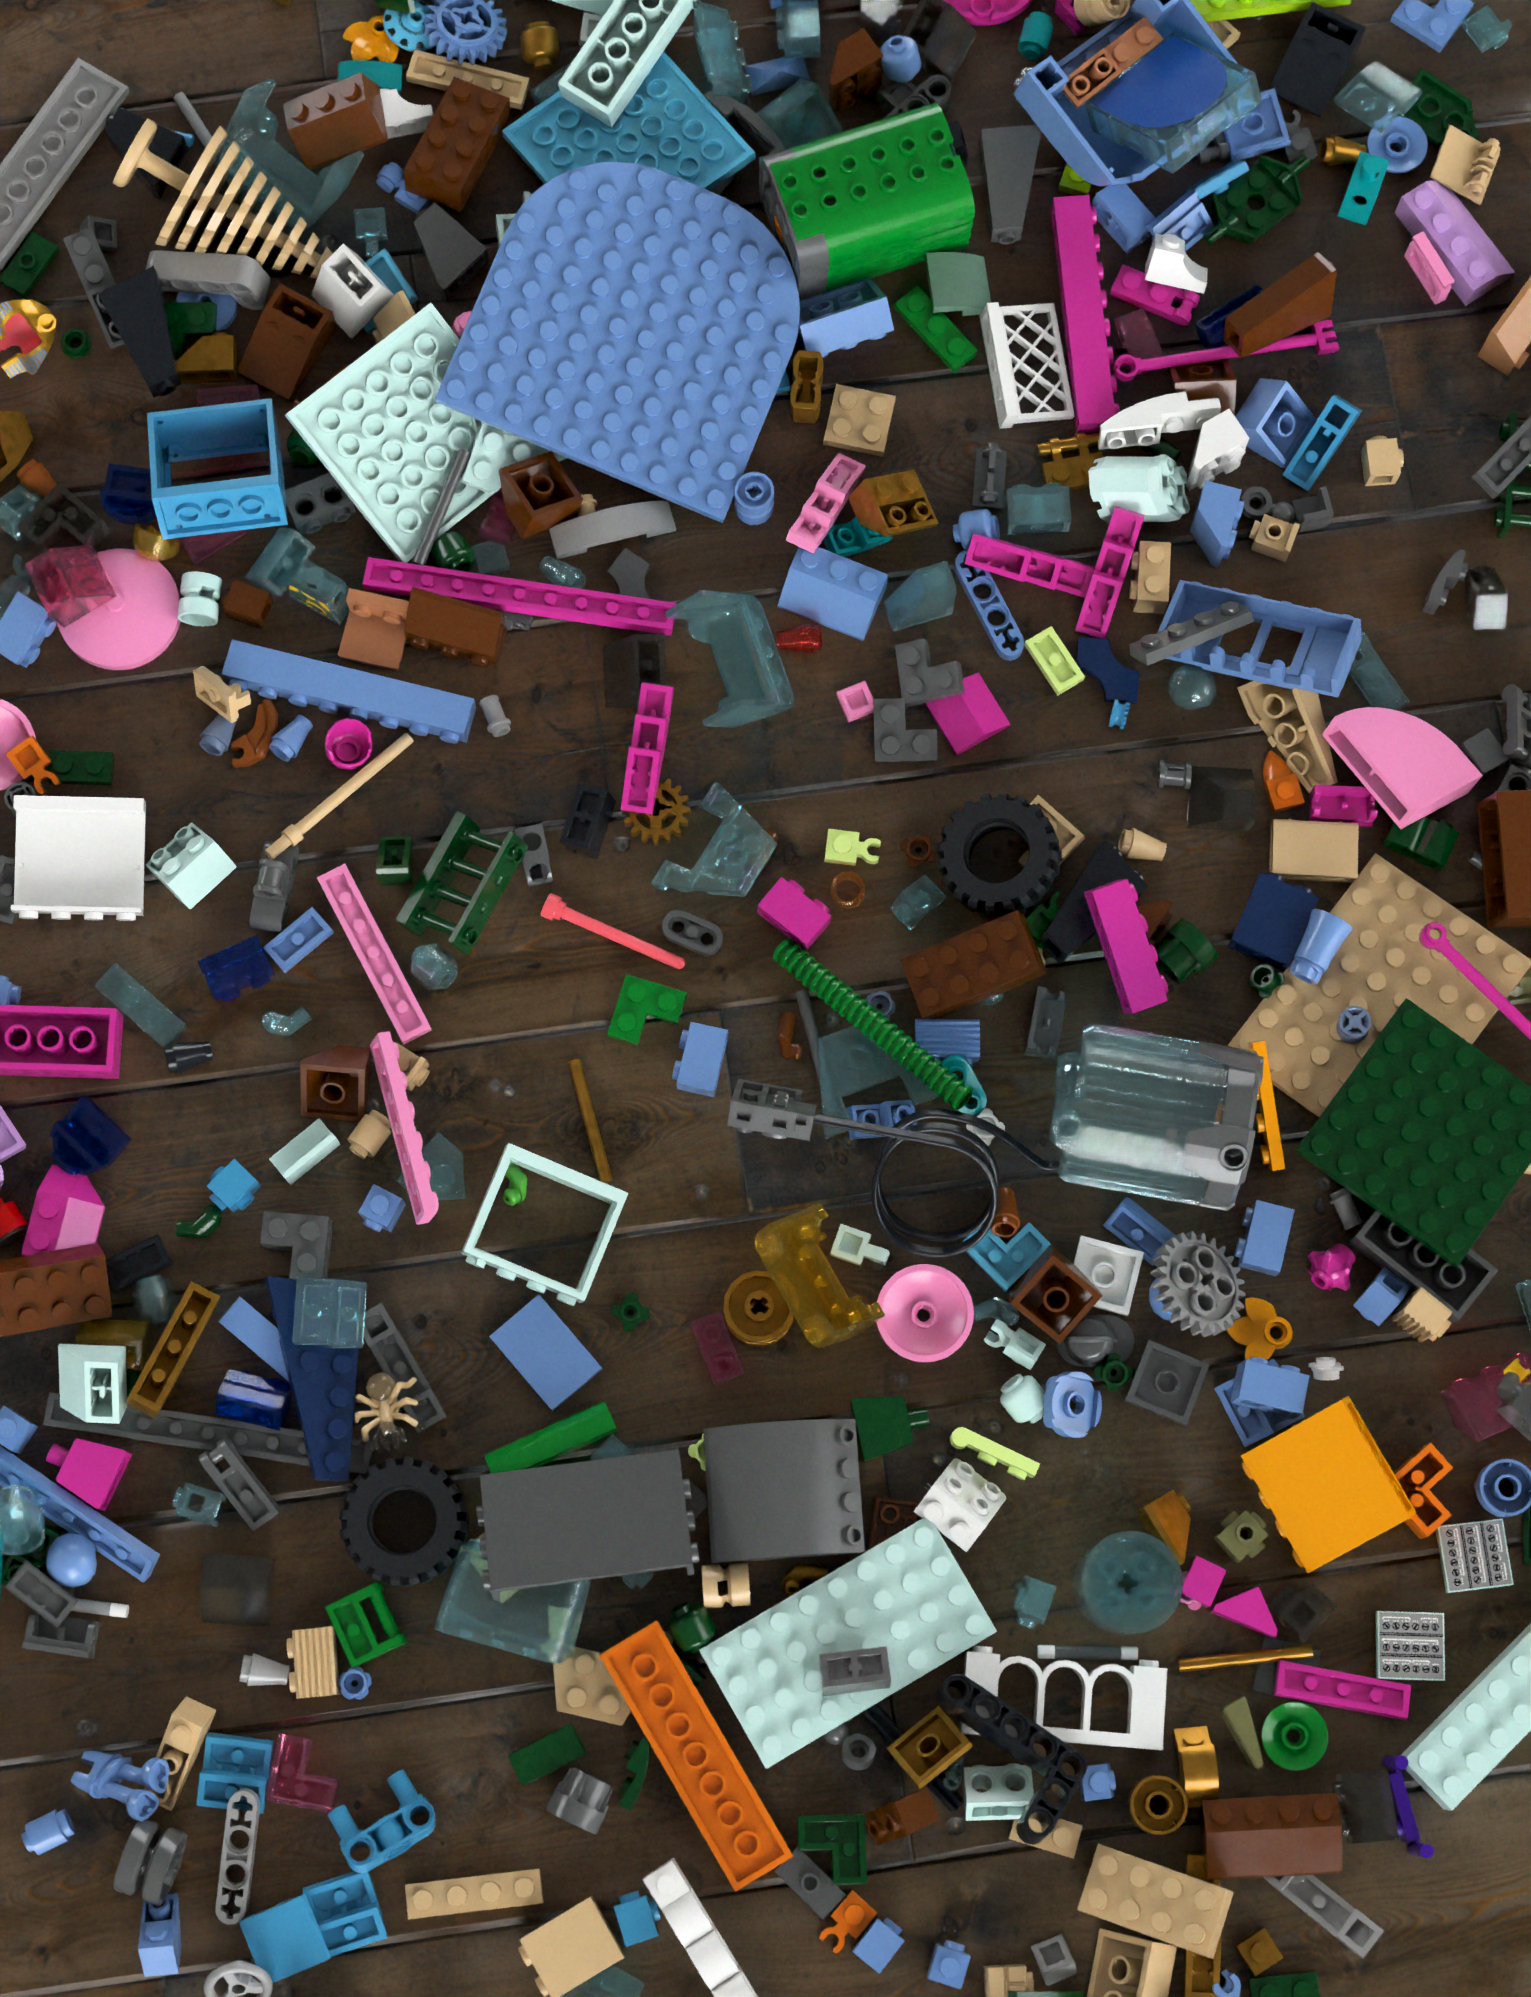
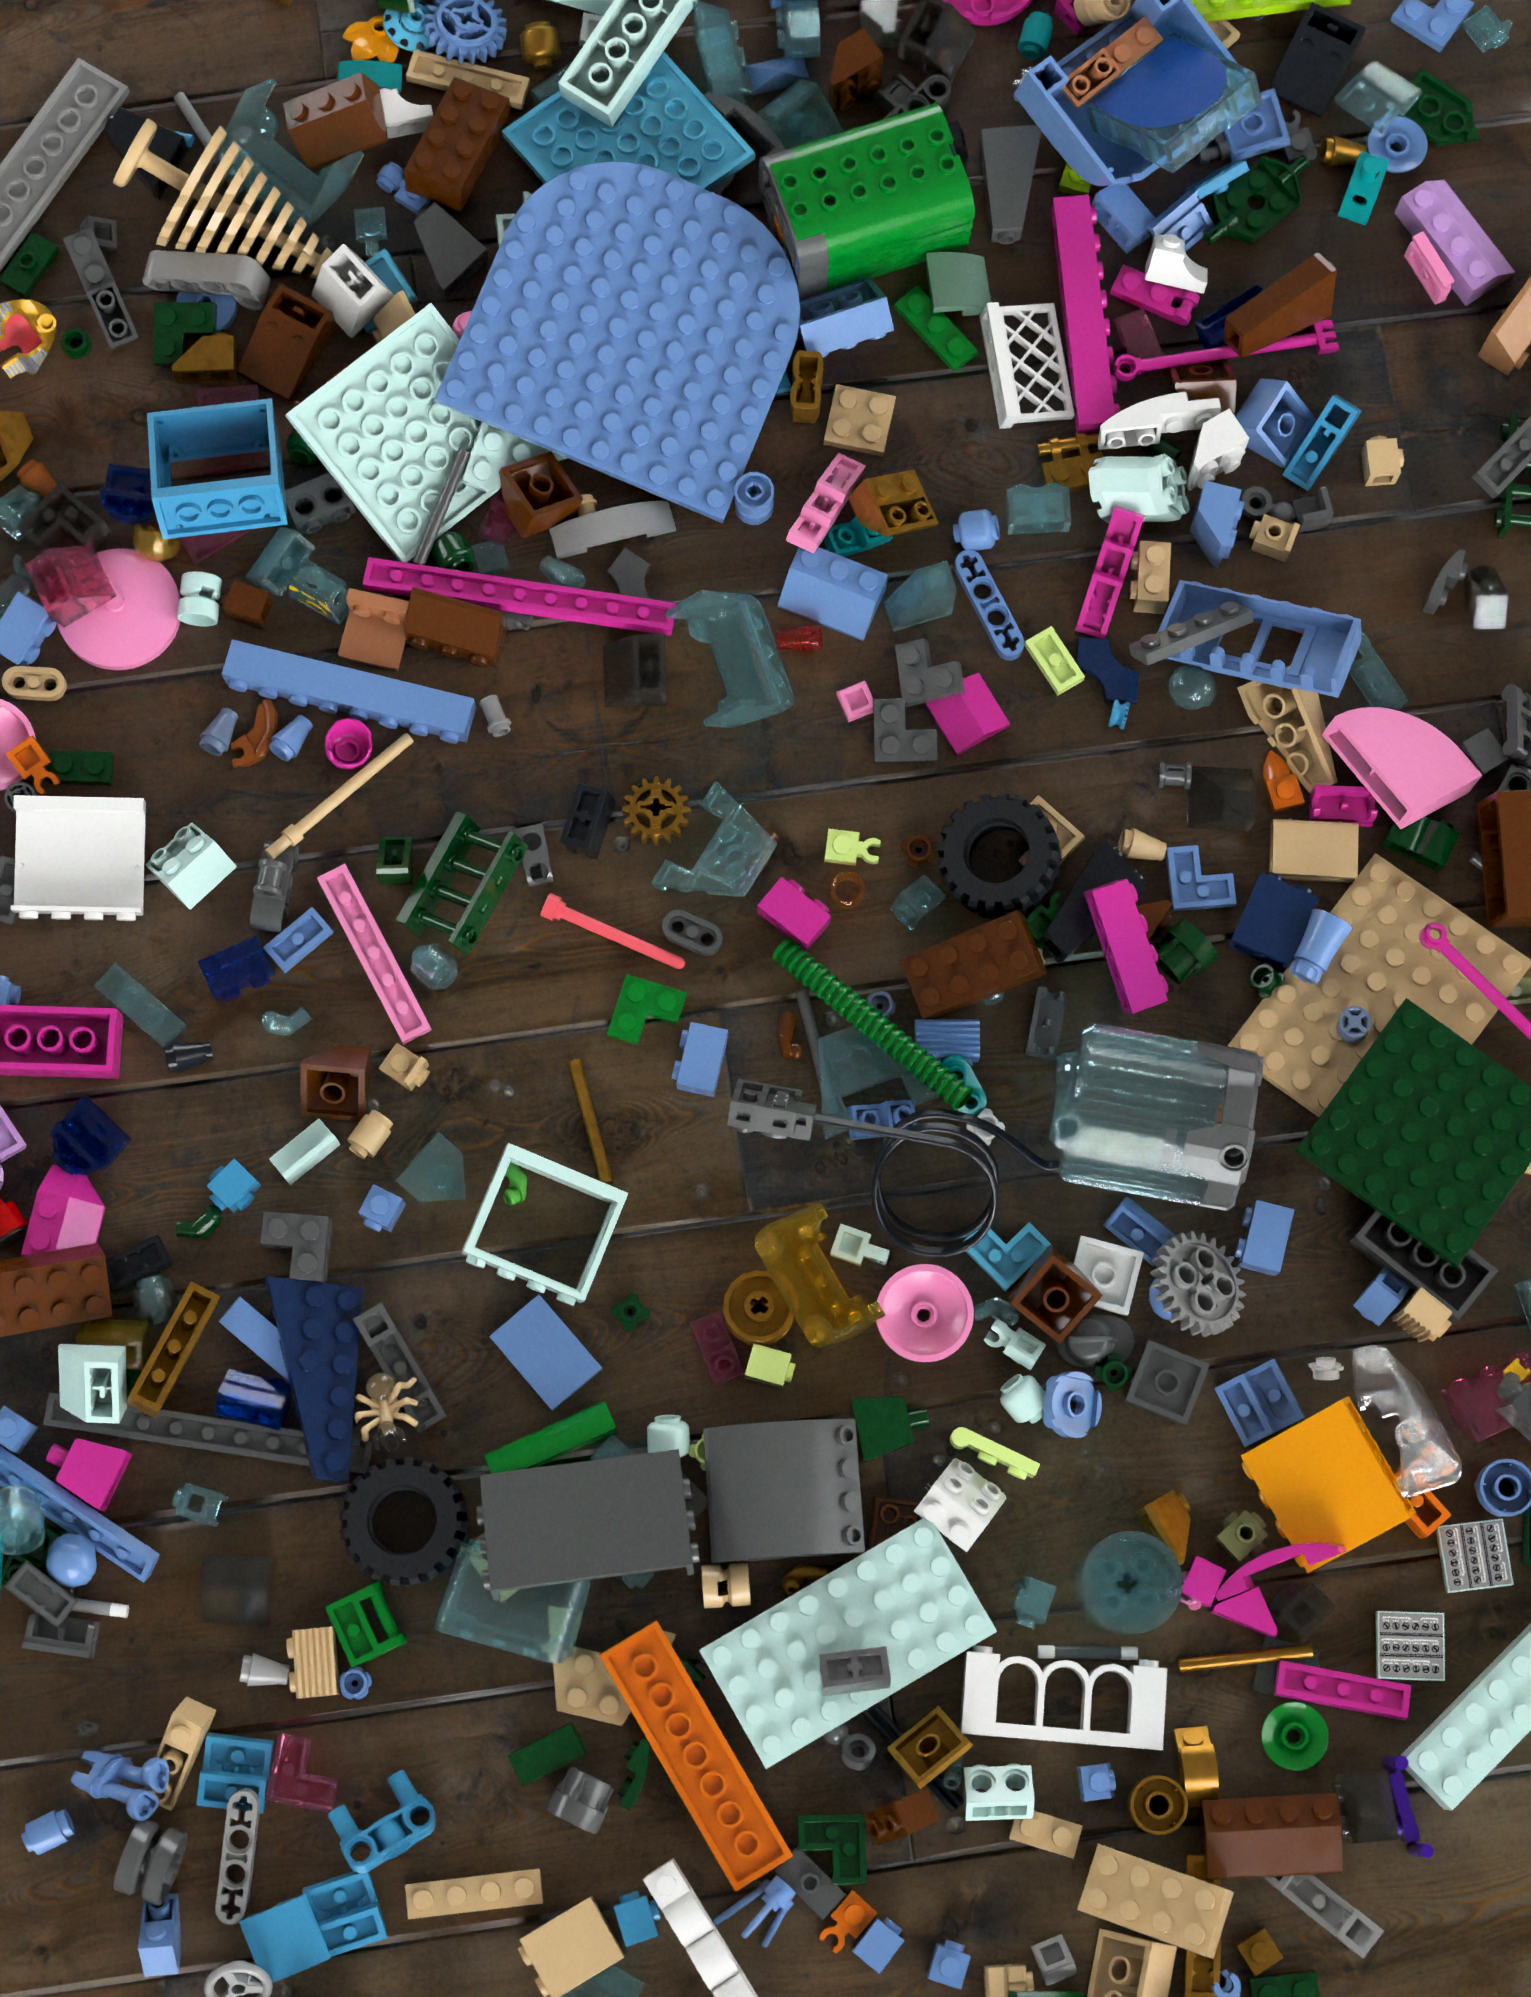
(35, 685): none -> tan plate
(143, 323): black slope -> none
(218, 695): tan plate -> none
(239, 1484): dark grey plate -> none
(329, 1312): clear light blue slope -> none
(401, 1117): bright pink plate -> none
(647, 748): dark pink slope -> none
(668, 1433): none -> light aqua head
(691, 1627): dark green head -> none
(769, 1366): none -> yellowish green brick
(776, 1896): none -> medium blue plant
(900, 58): medium blue head -> none
(989, 477): dark grey hinge -> none
(1007, 1216): dark orange cone -> none
(1021, 1748): black beam -> none
(1029, 565): dark pink slope -> none
(1190, 888): none -> medium blue plate
(1241, 1726): olive slope -> none
(1242, 1581): none -> dark pink slope
(1255, 1329): light orange plate -> none
(1267, 1119): light orange plate -> none
(1270, 1387): medium blue brick -> none
(1331, 1267): dark pink rock -> none
(1346, 1208): light grey pin -> none
(1425, 1448): none -> clear windscreen
(1466, 164): tan hinge -> none

